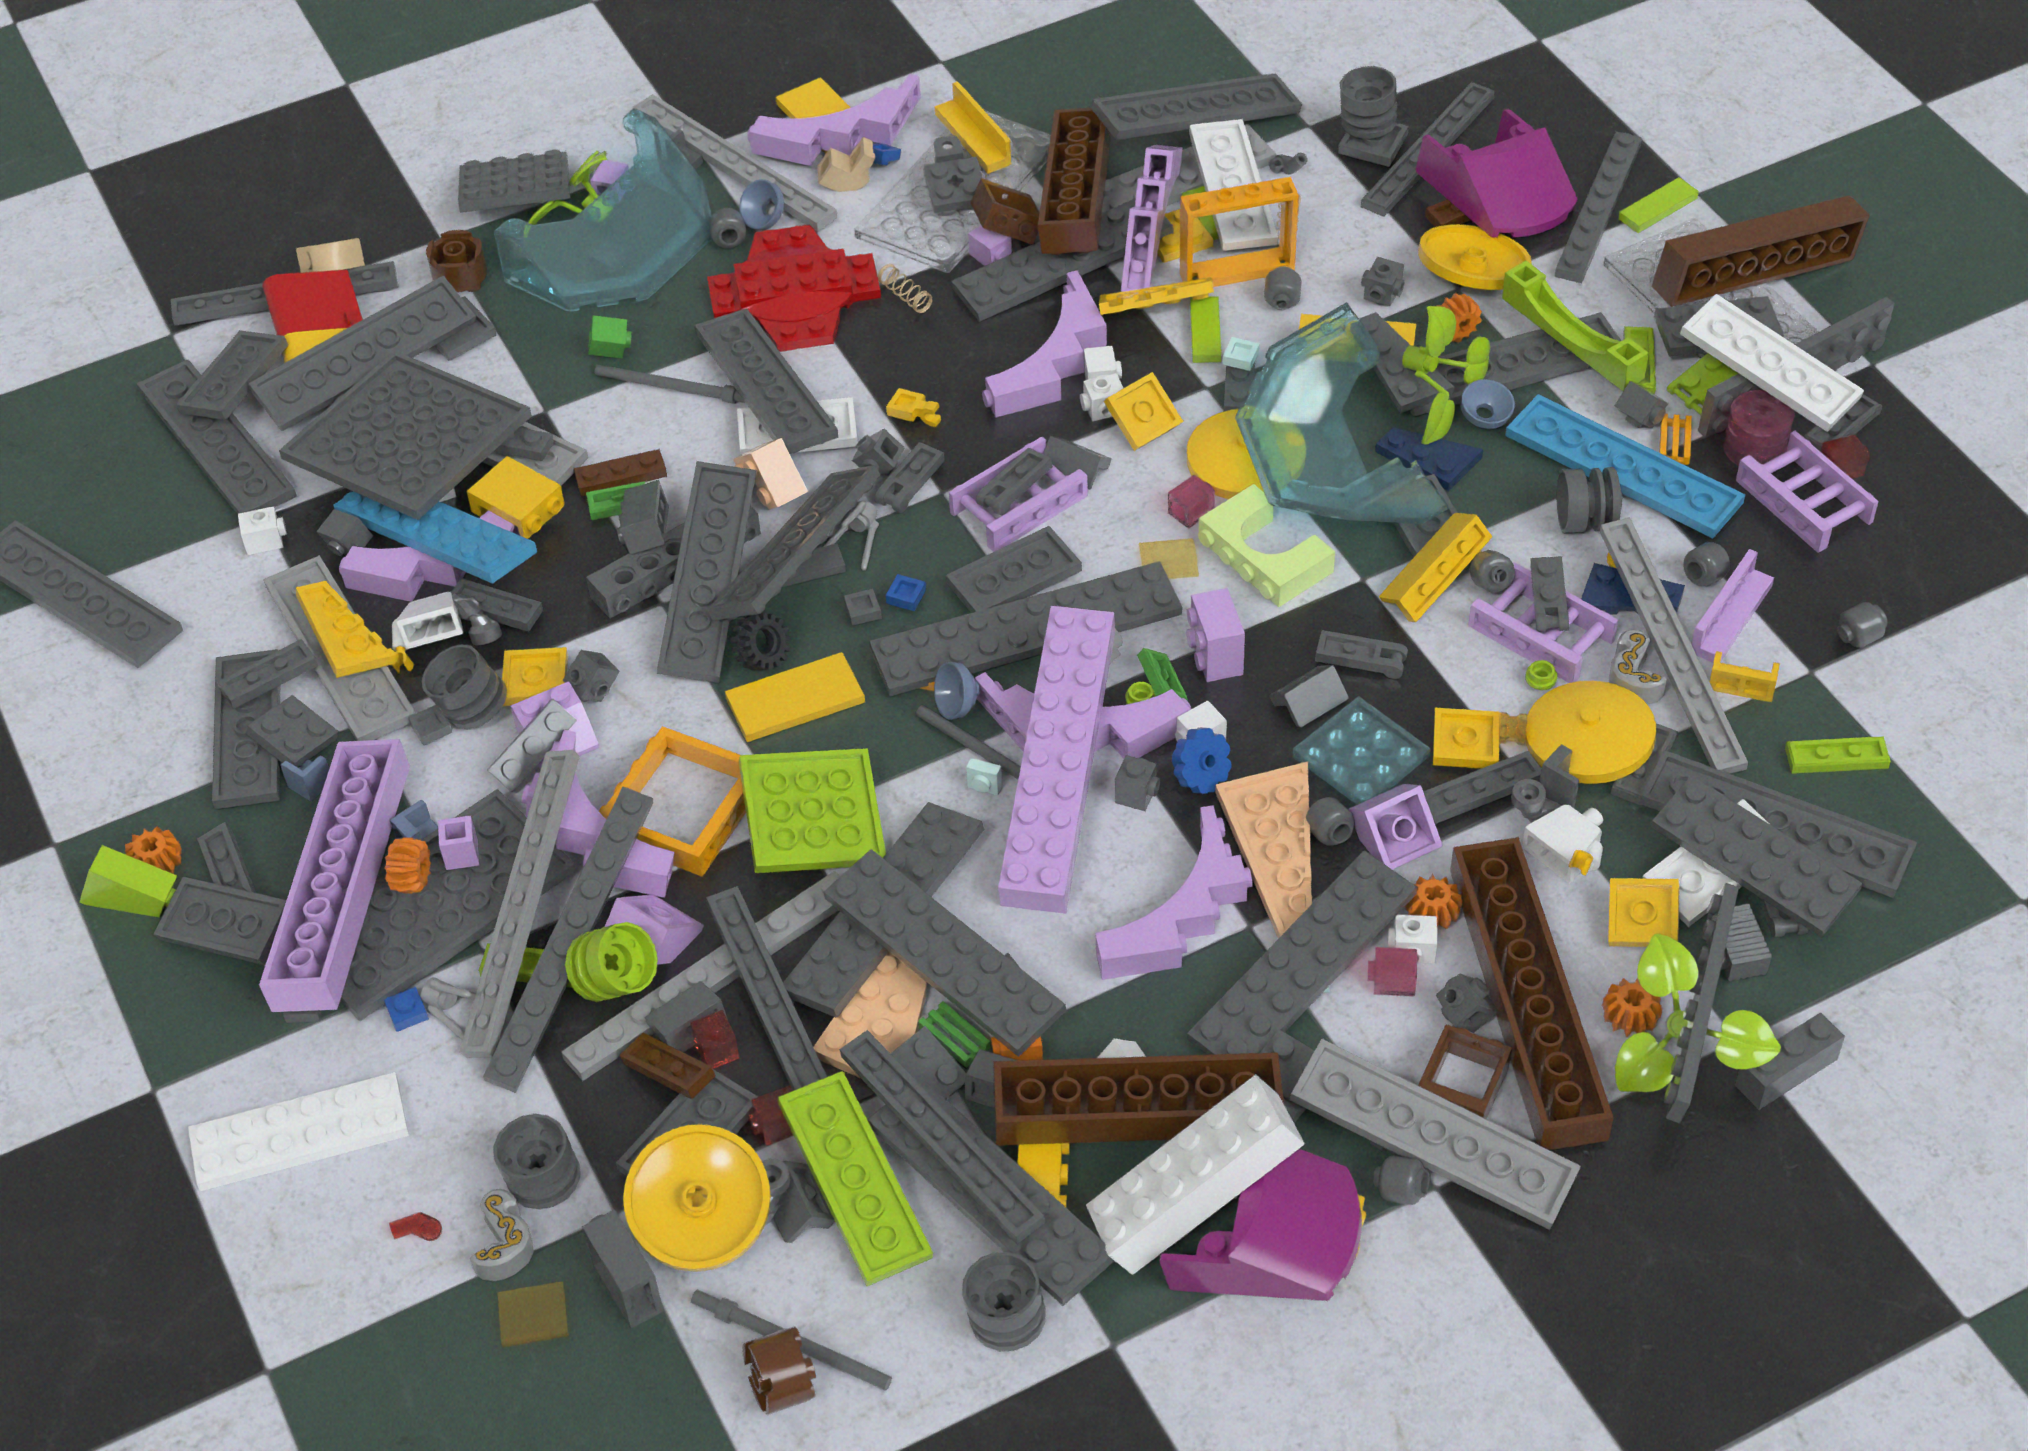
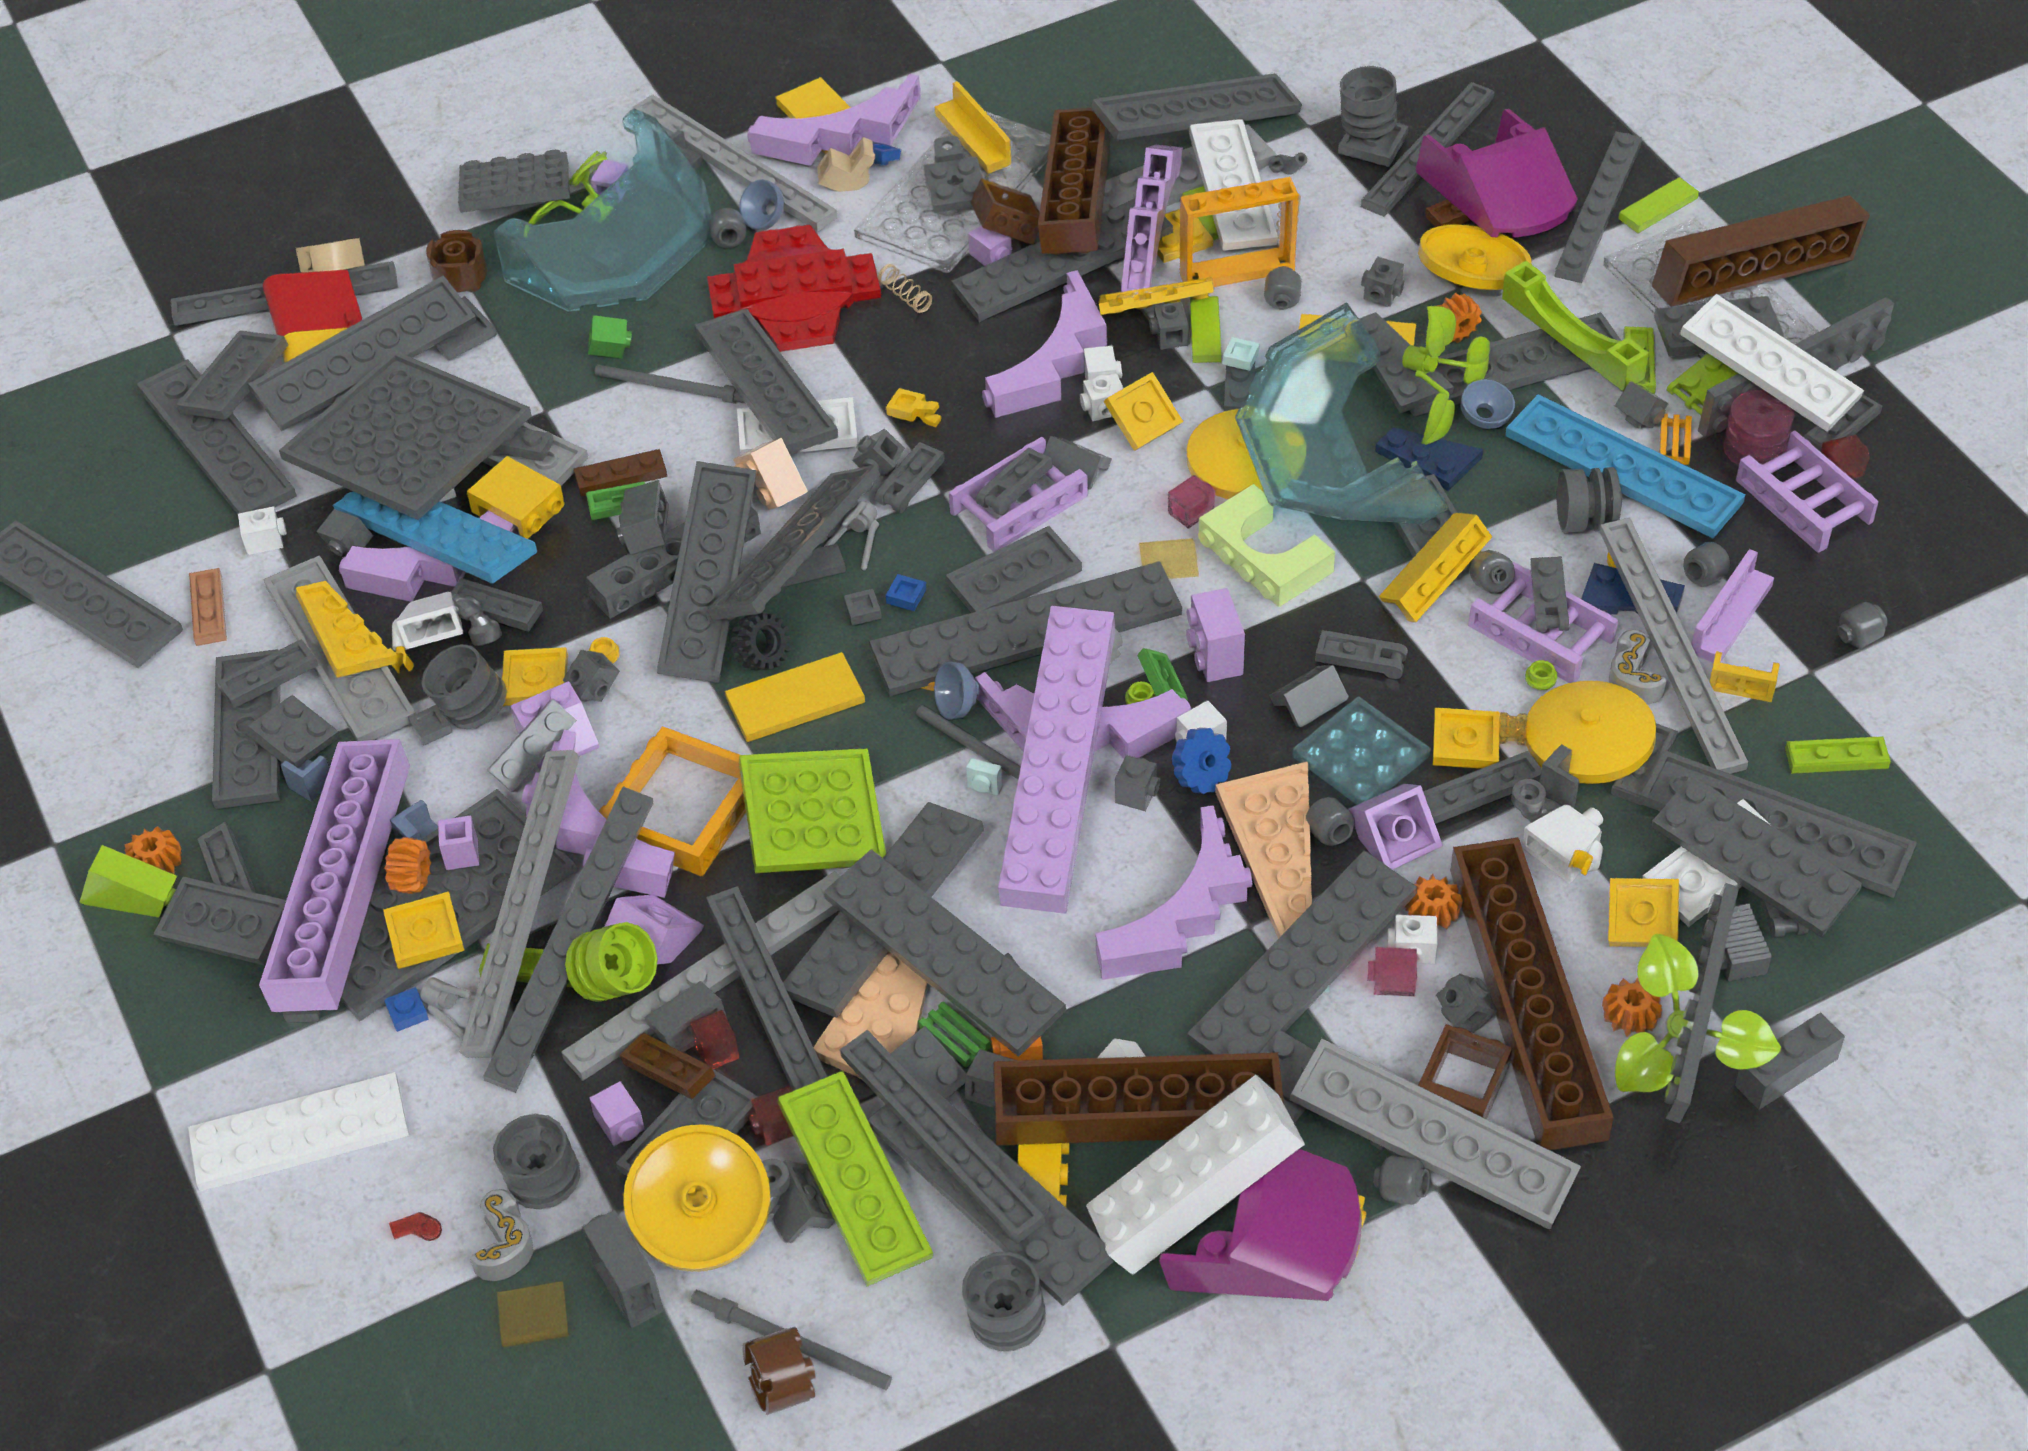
(207, 606): none -> nougat tile
(423, 930): none -> yellow plate
(607, 647): none -> yellow plate
(617, 1114): none -> lavender brick
(1169, 325): none -> dark grey brick

